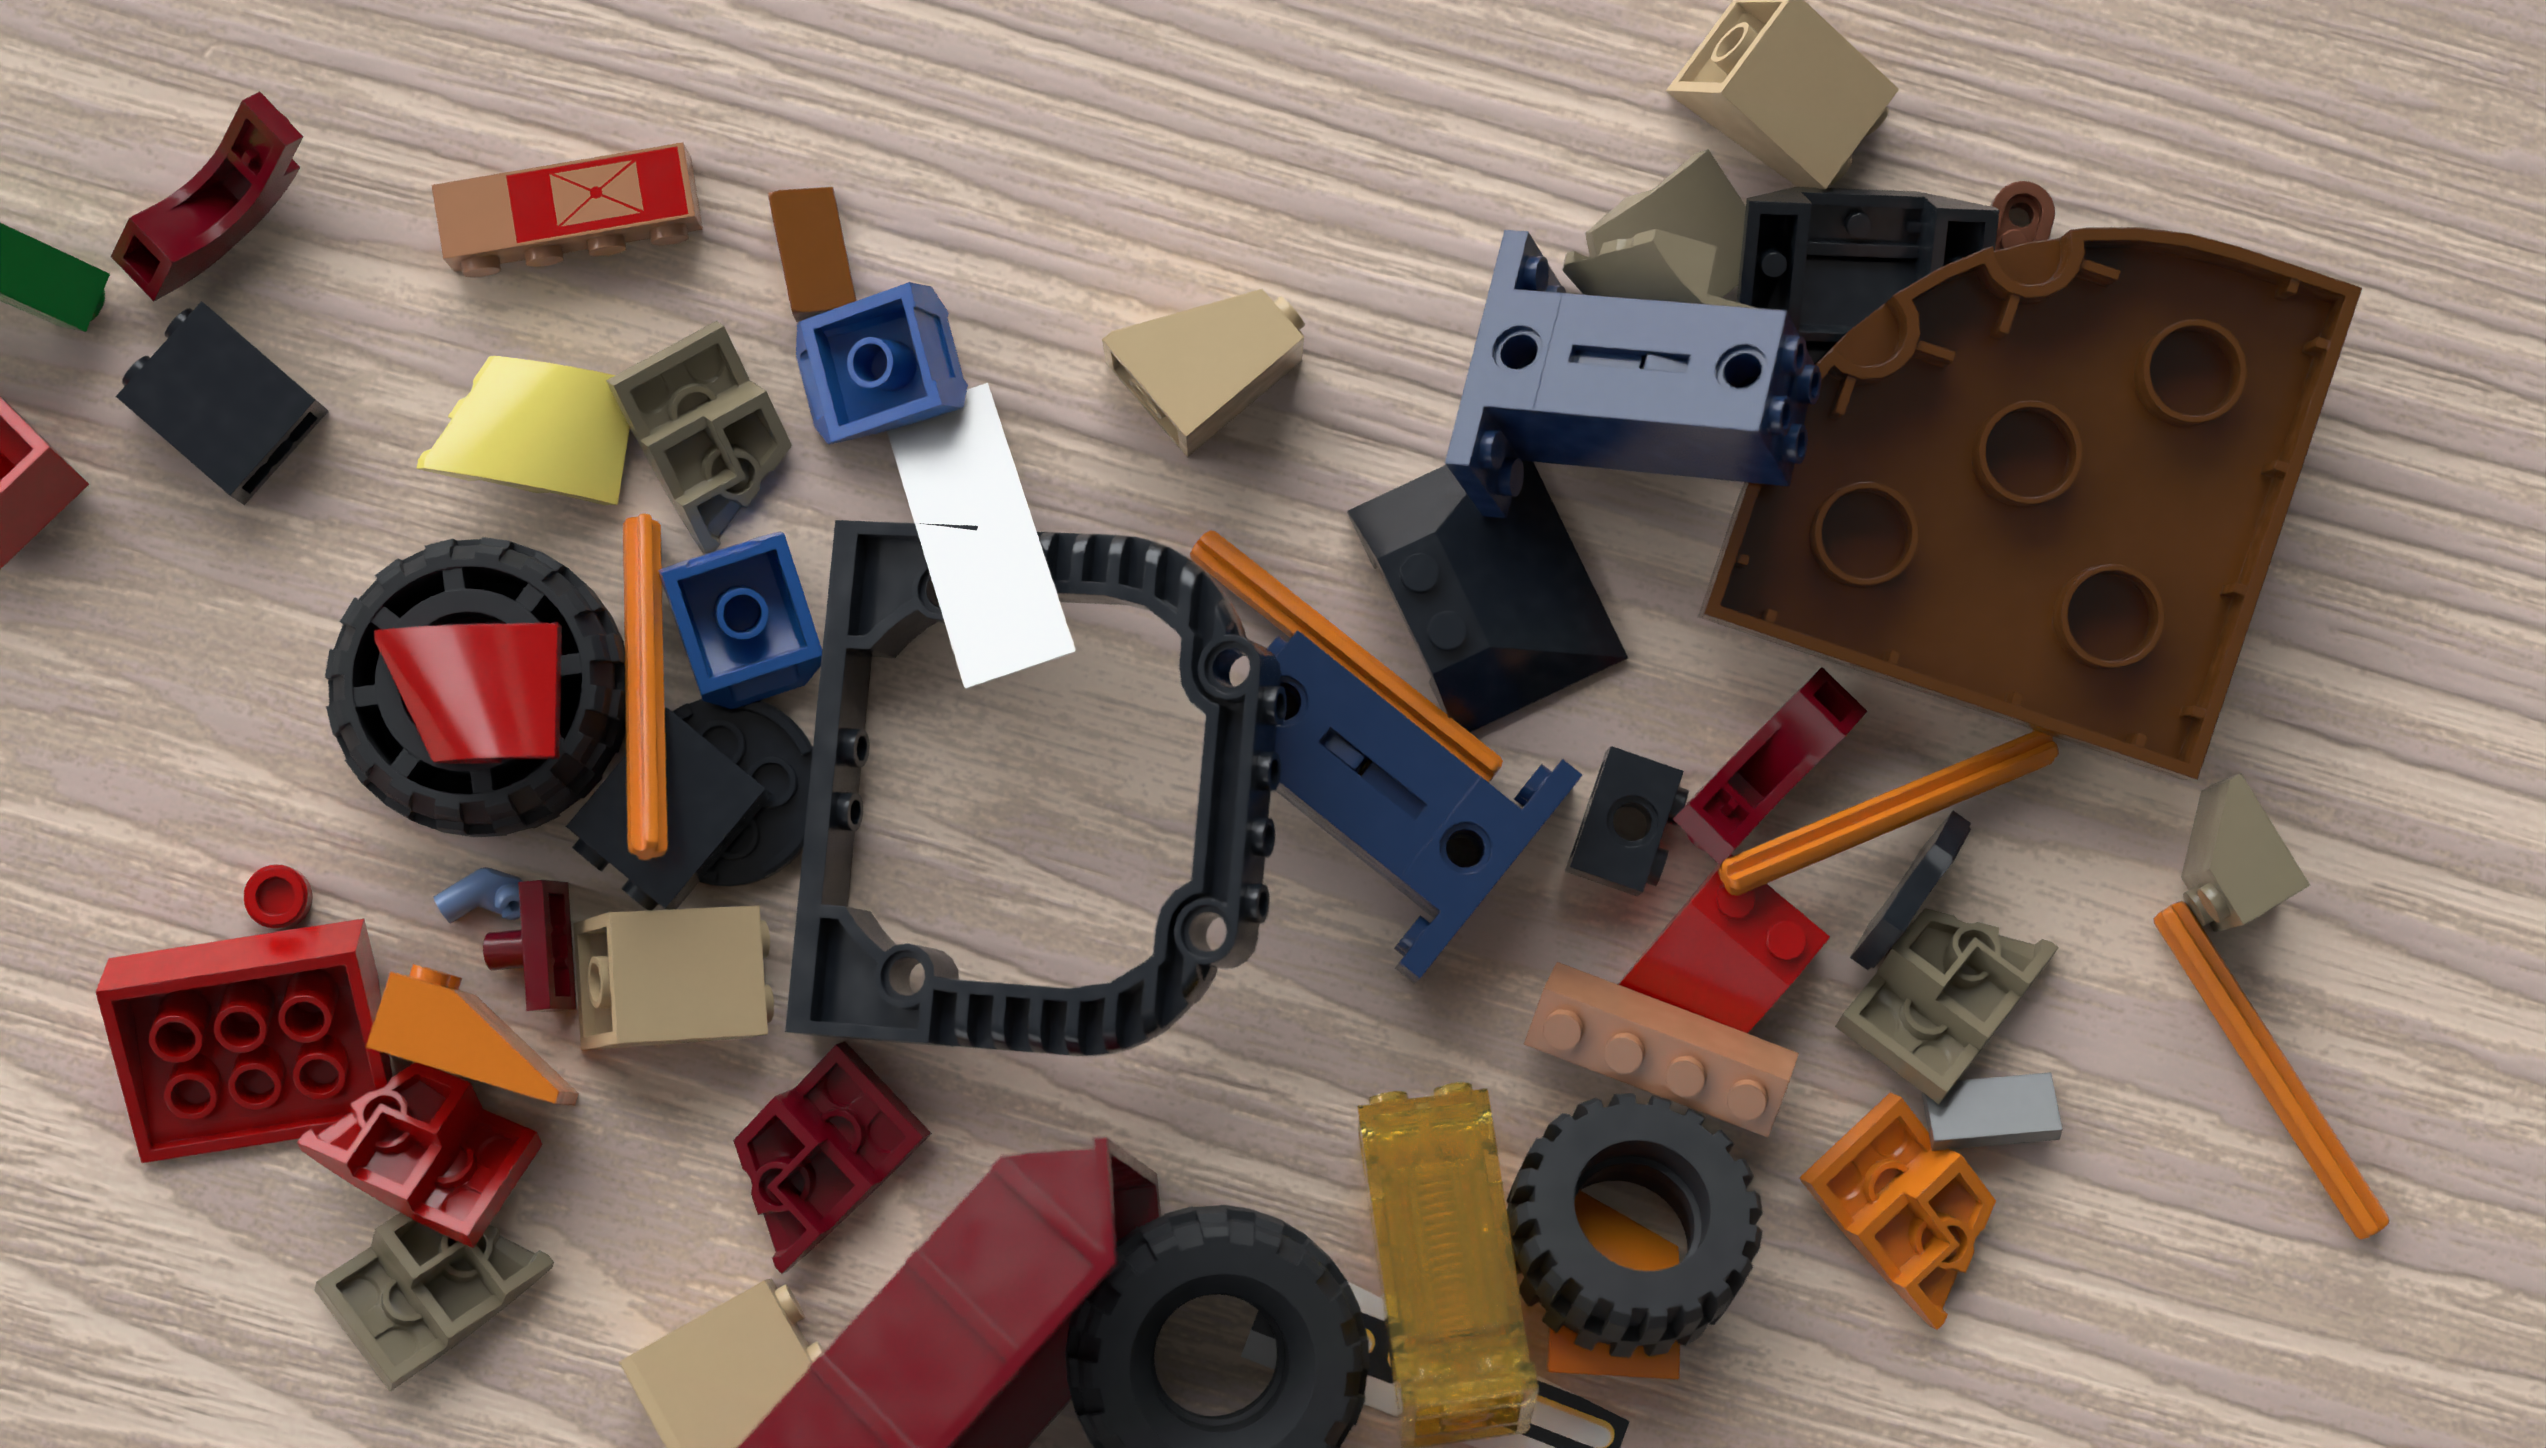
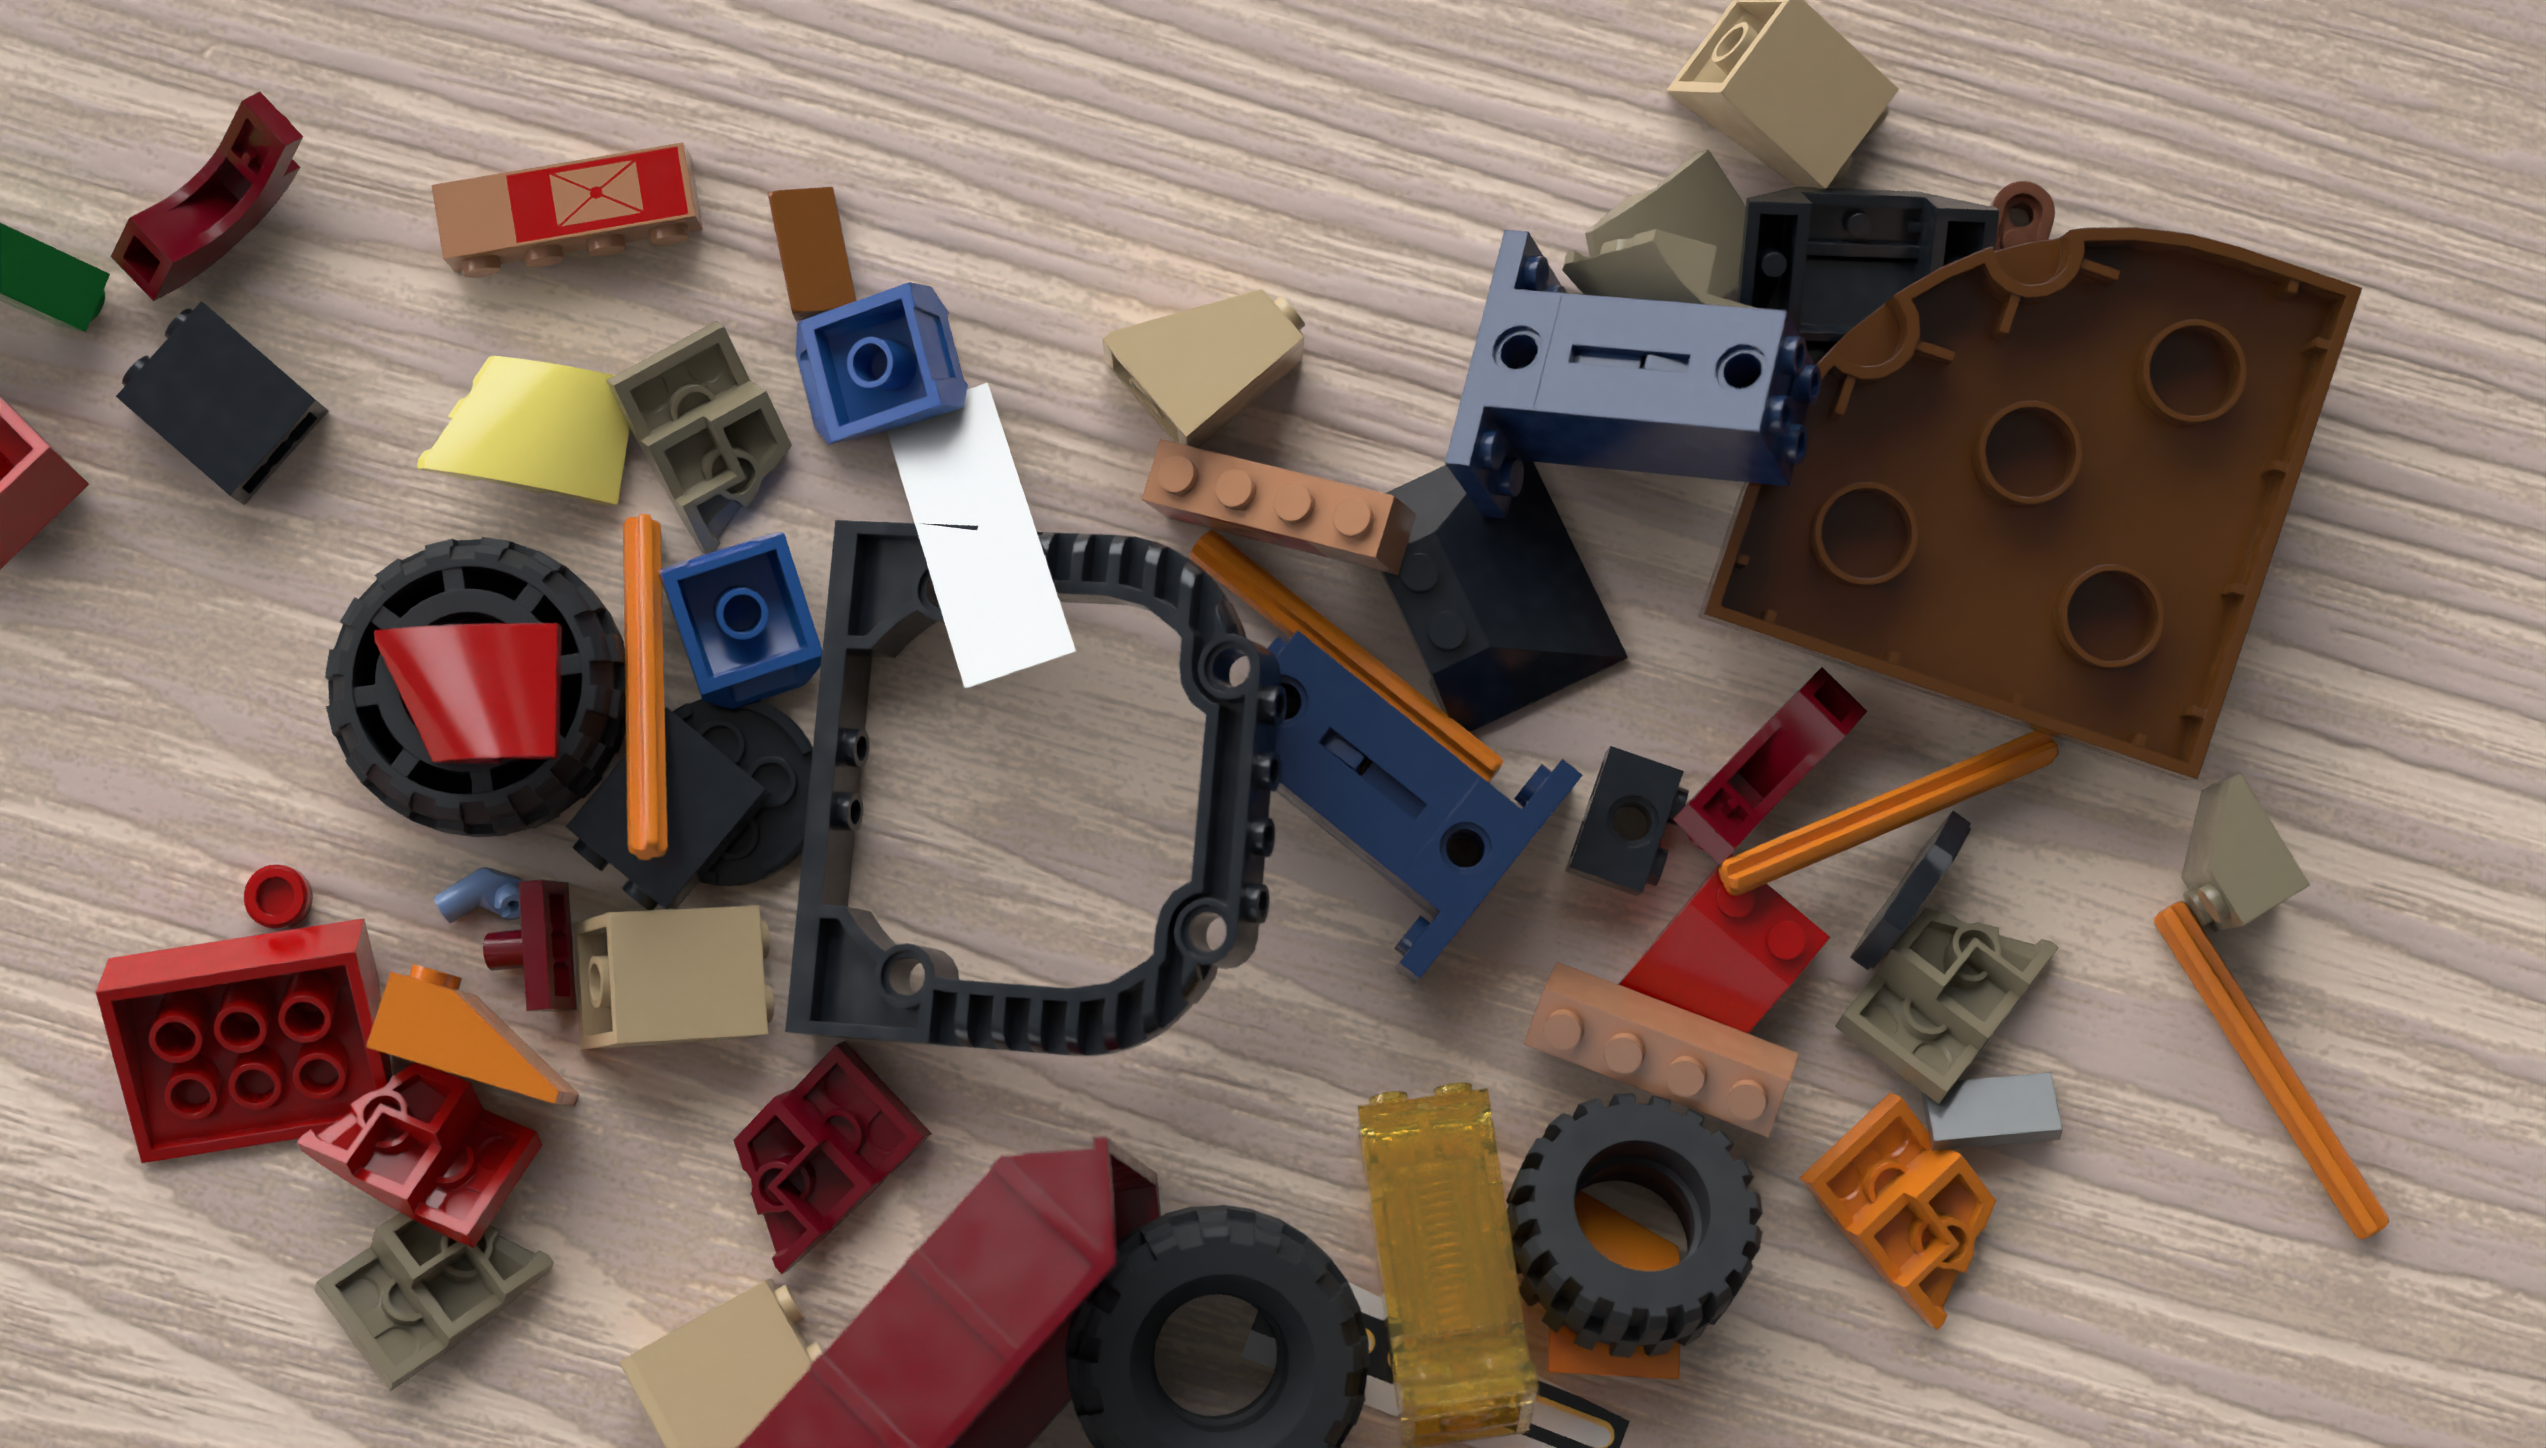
(1279, 506): none -> nougat brick

